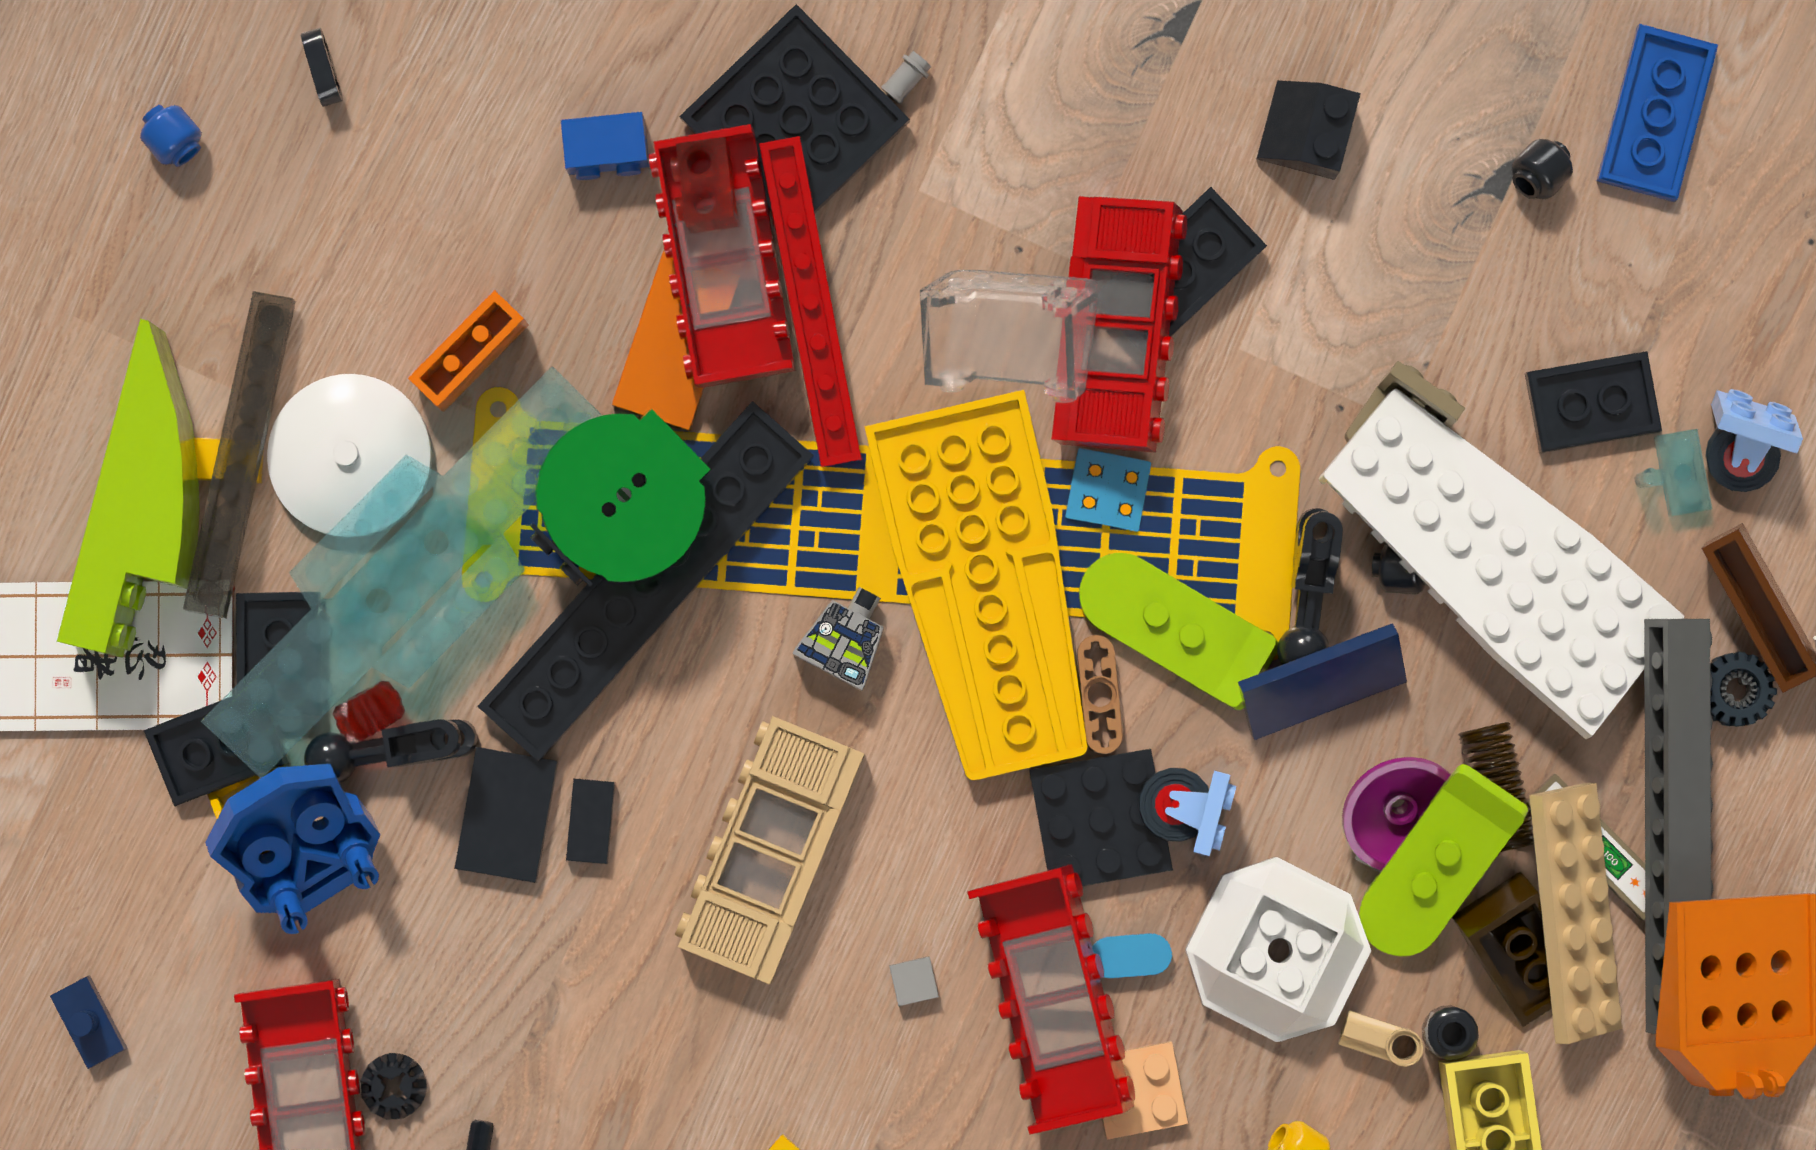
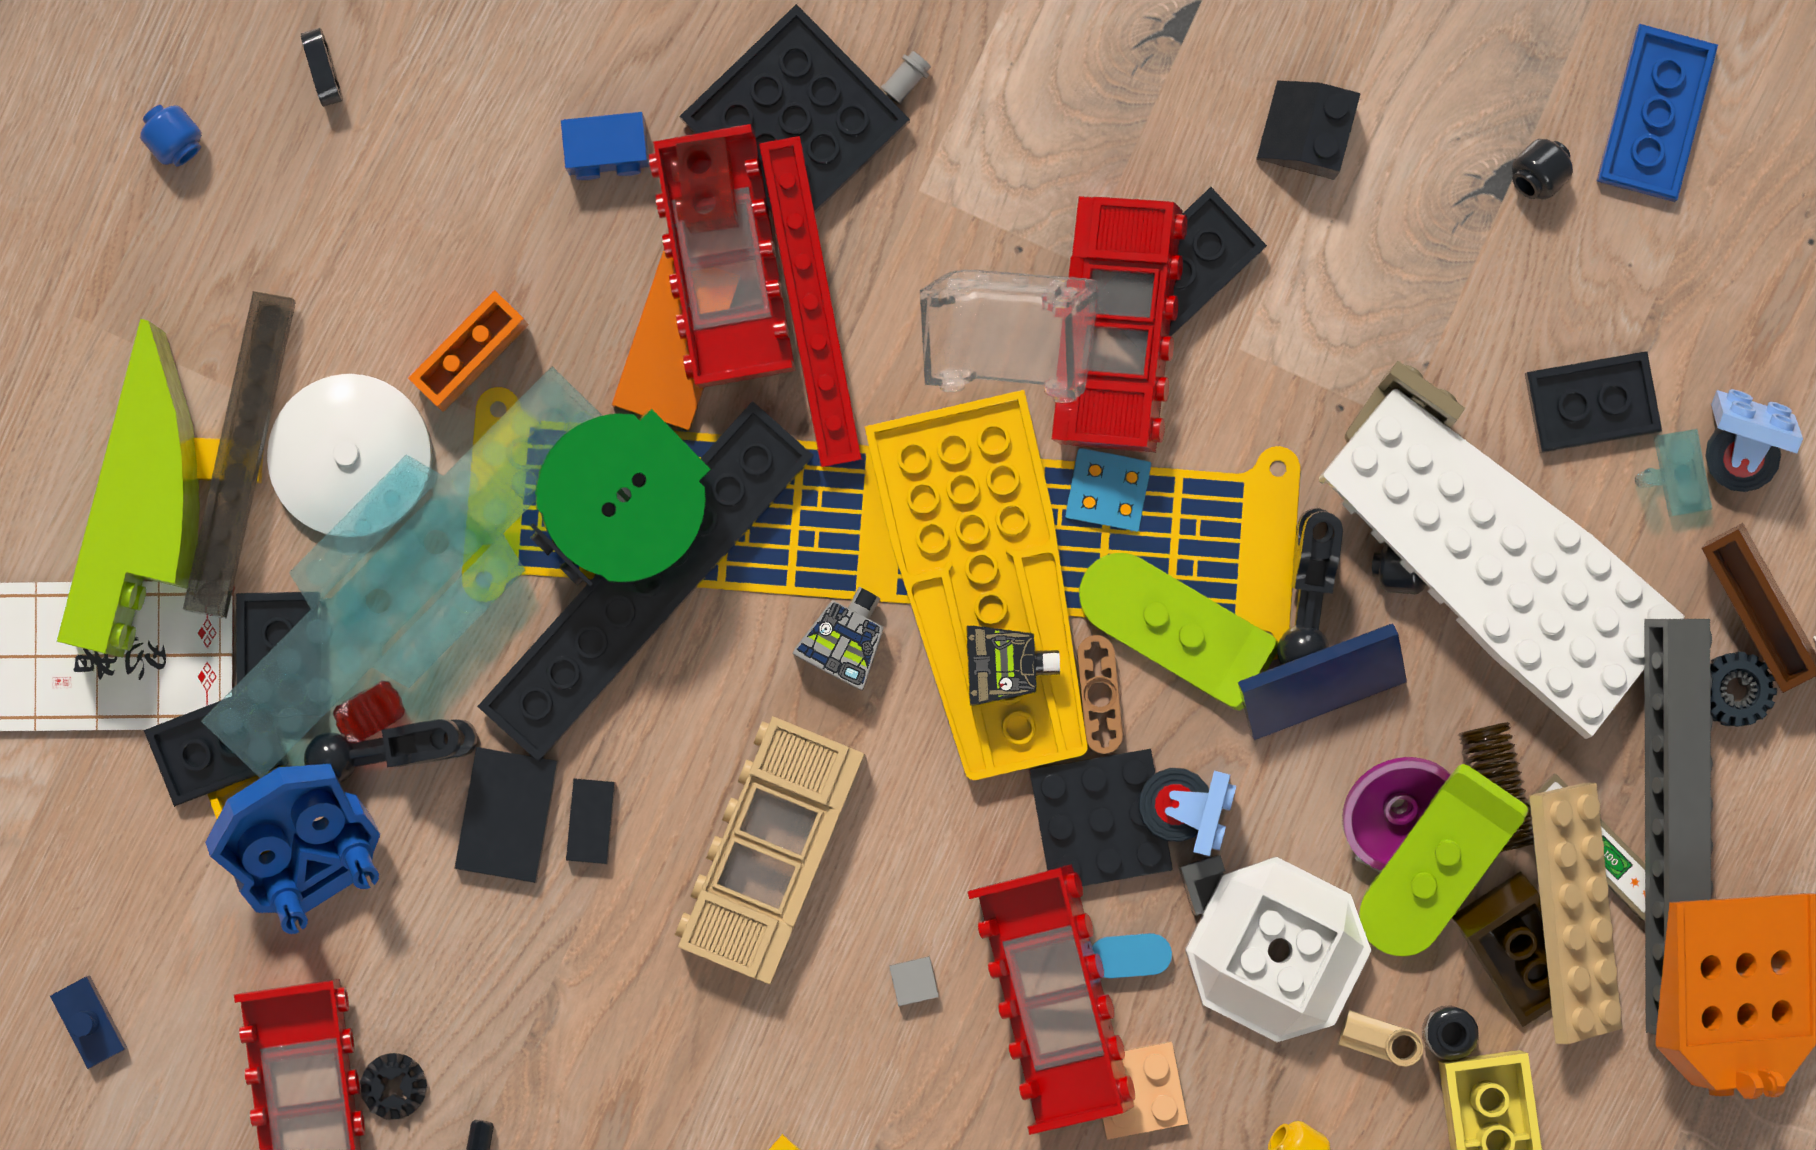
(1005, 664): none -> torso
(1201, 880): none -> dark grey panel

